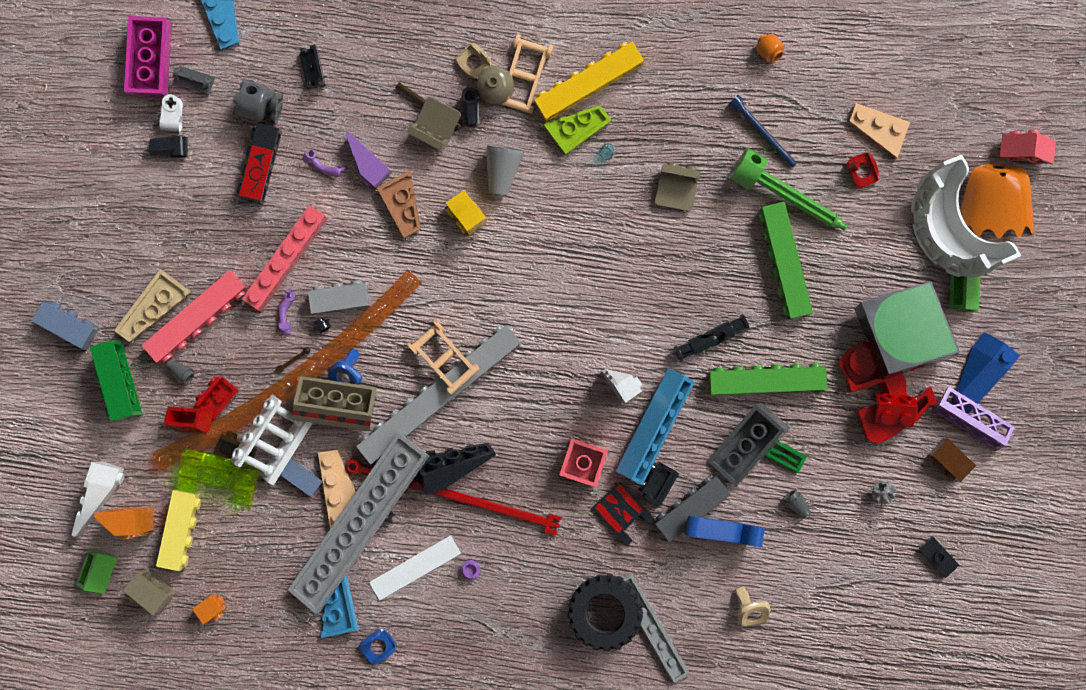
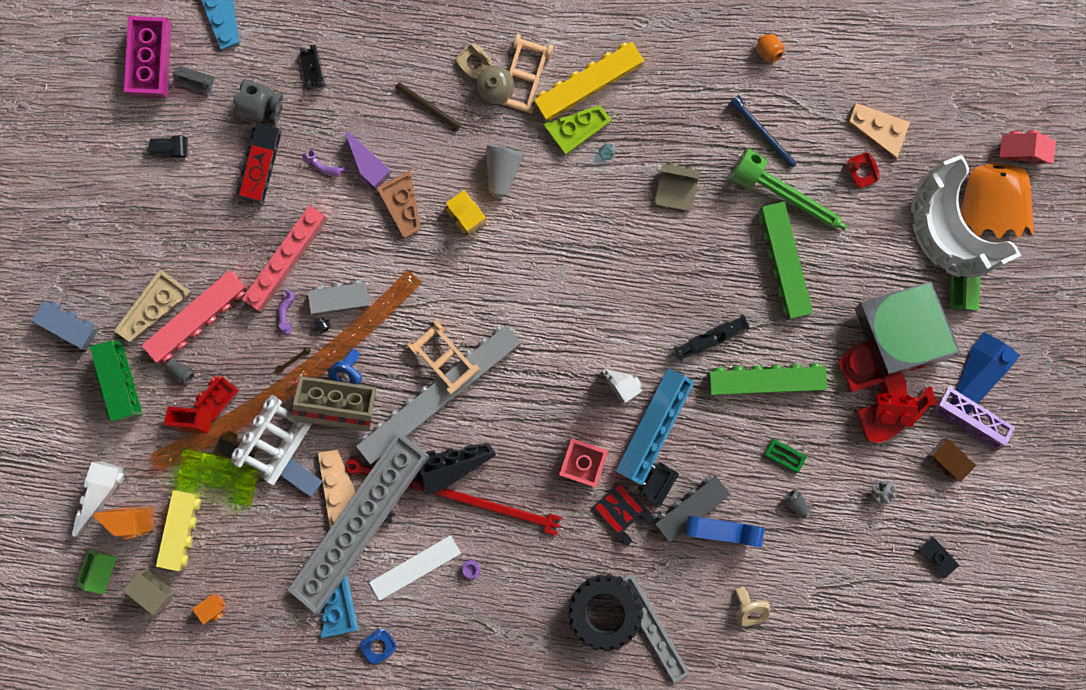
(171, 117): white piece -> none
(435, 124): dark tan bracket -> none
(471, 113): black piece -> none
(748, 444): dark grey slope -> none

